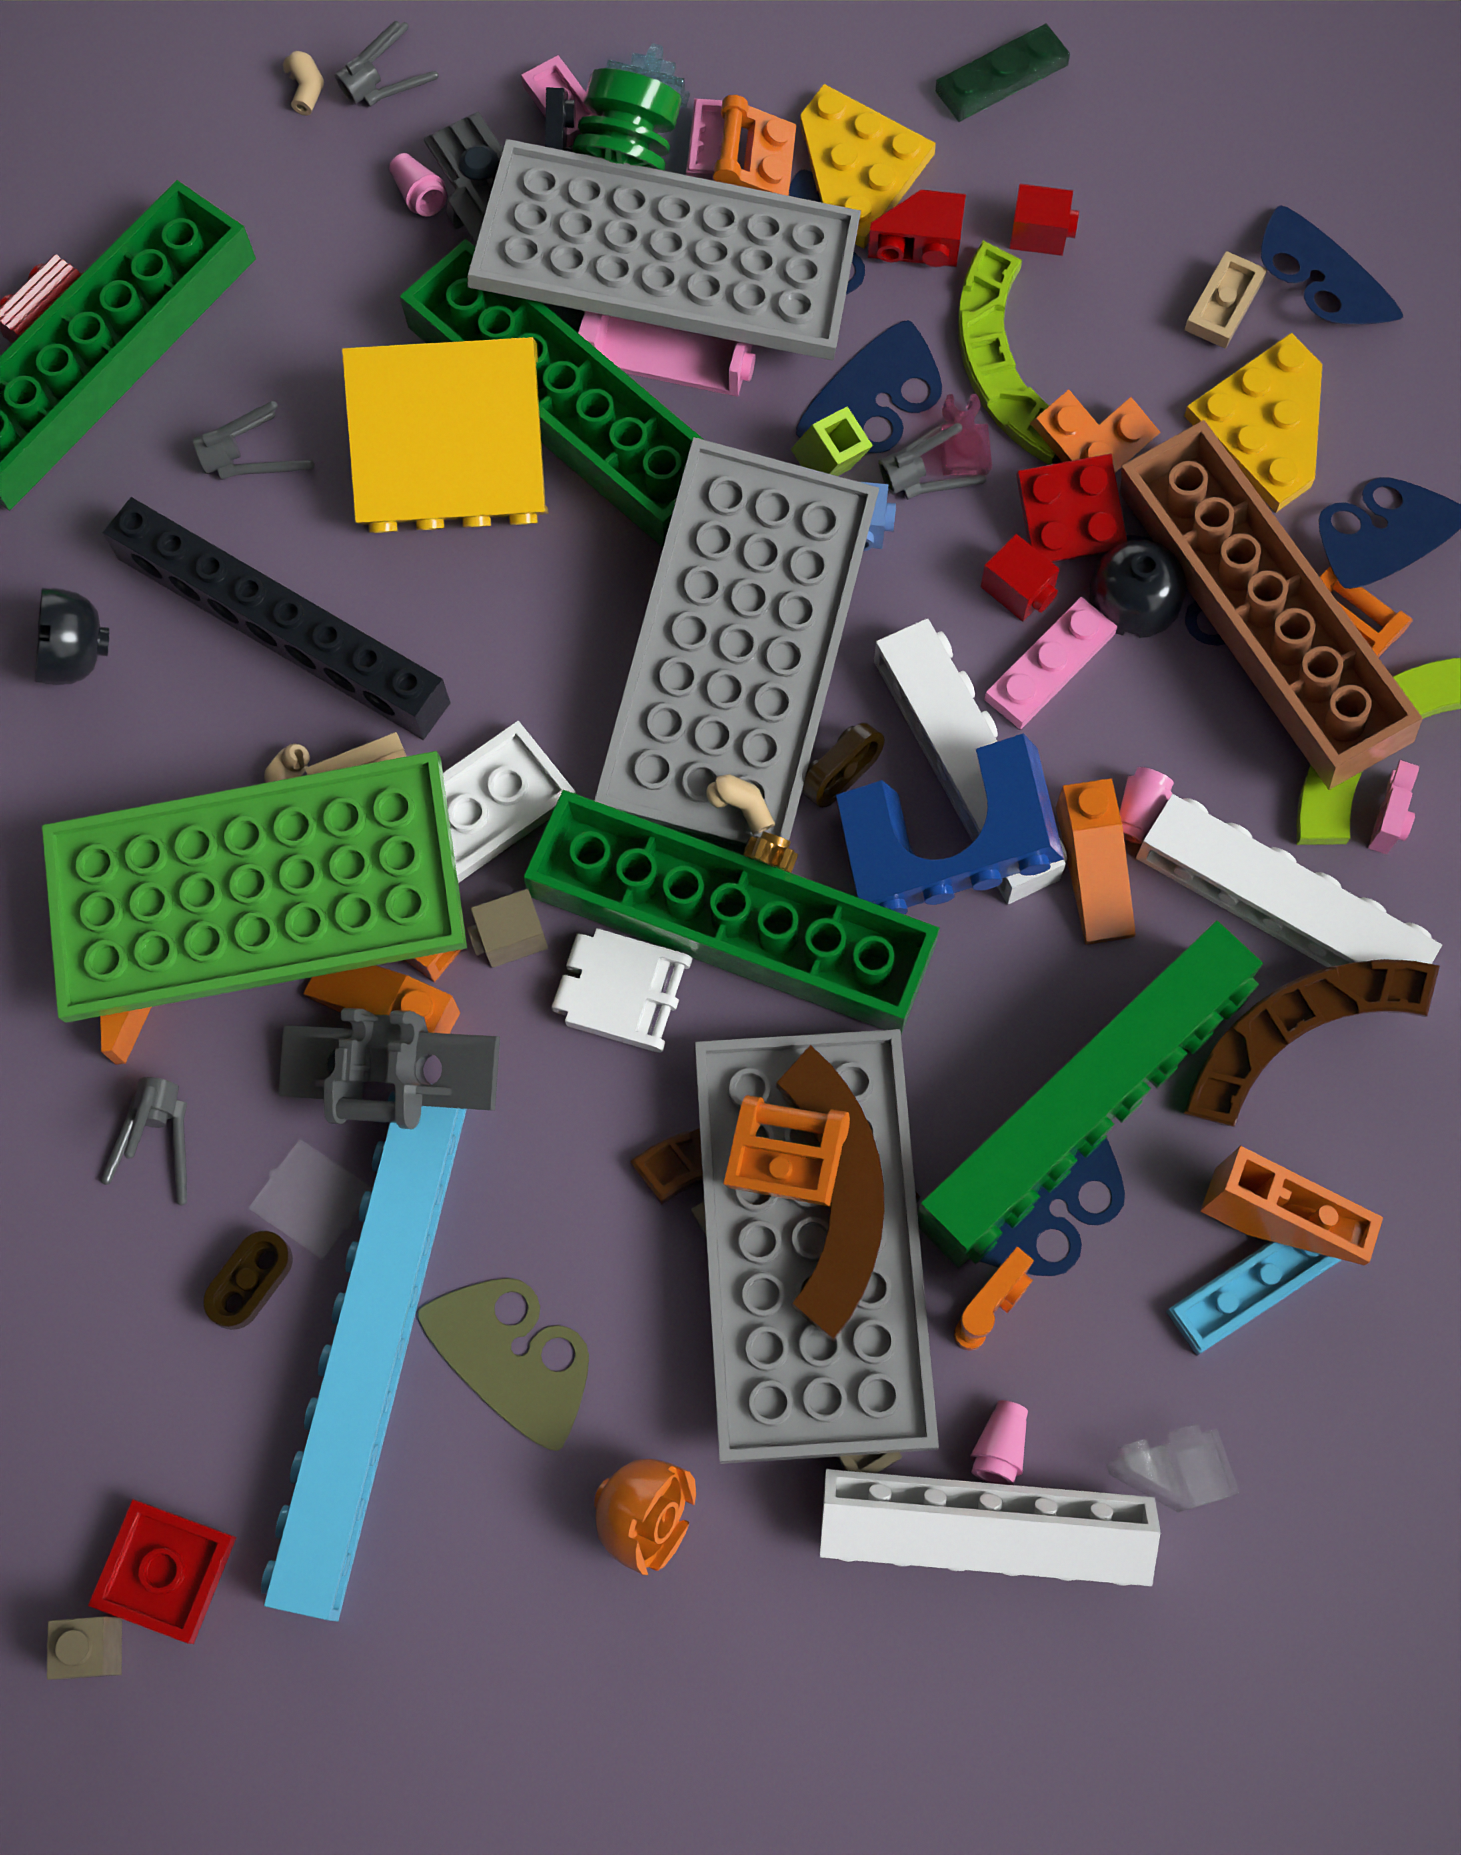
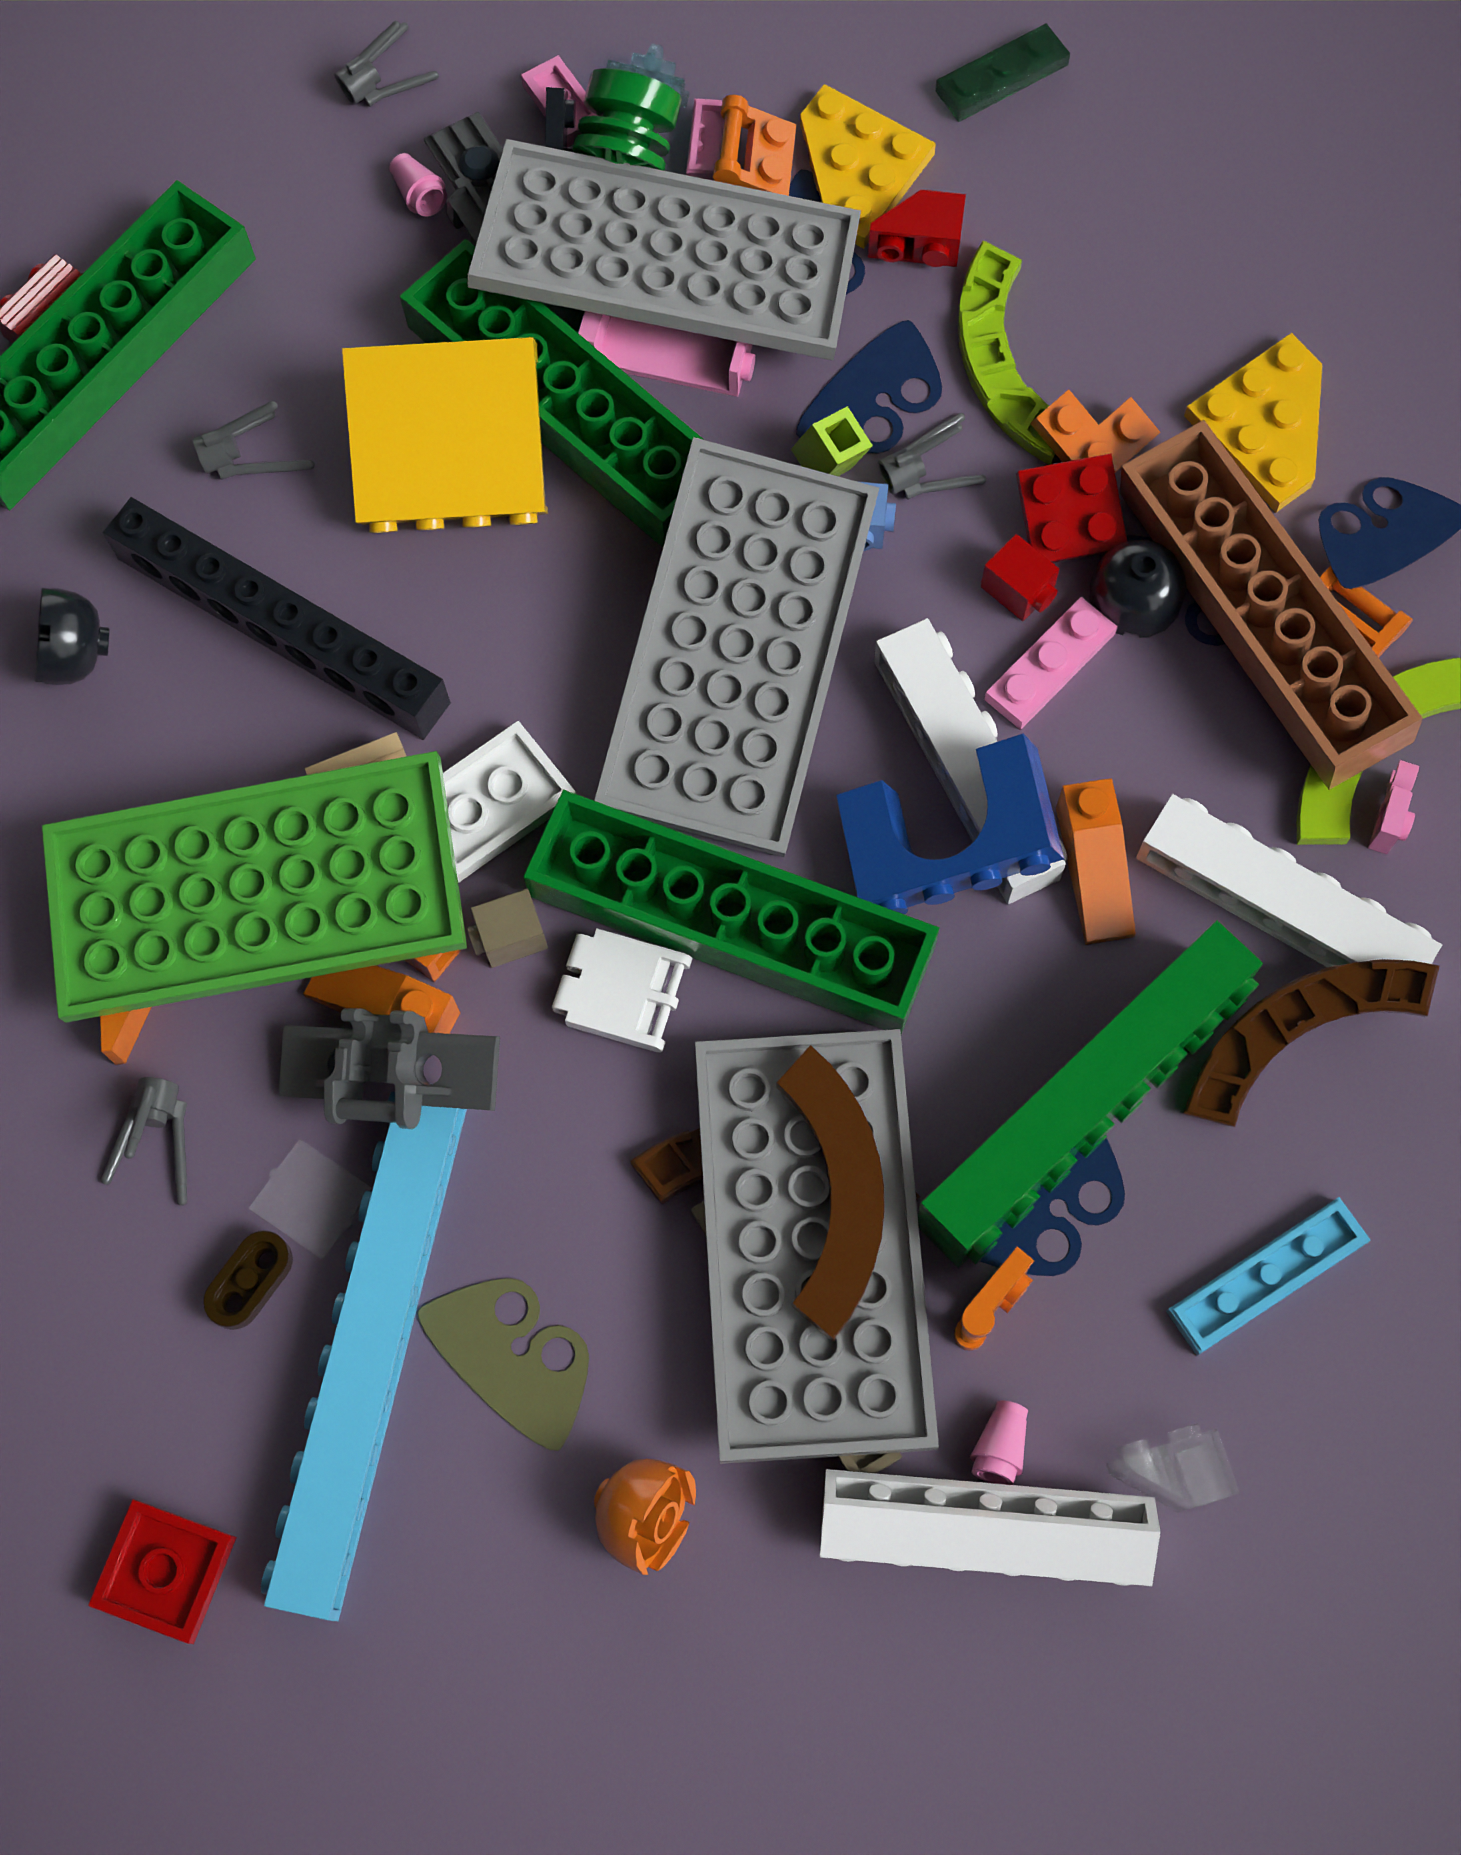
(84, 1648): dark tan brick -> none
(288, 763): tan arm -> none
(309, 79): tan arm -> none
(742, 795): tan arm -> none
(771, 851): pearl gold plate -> none
(781, 1166): orange plate -> none
(843, 764): dark brown plate -> none
(969, 449): clear pink plate -> none
(1043, 219): red brick -> none
(1143, 802): bright pink cone -> none
(1225, 299): tan plate -> none
(1289, 1209): orange slope -> none
(1359, 293): dark blue piece -> none

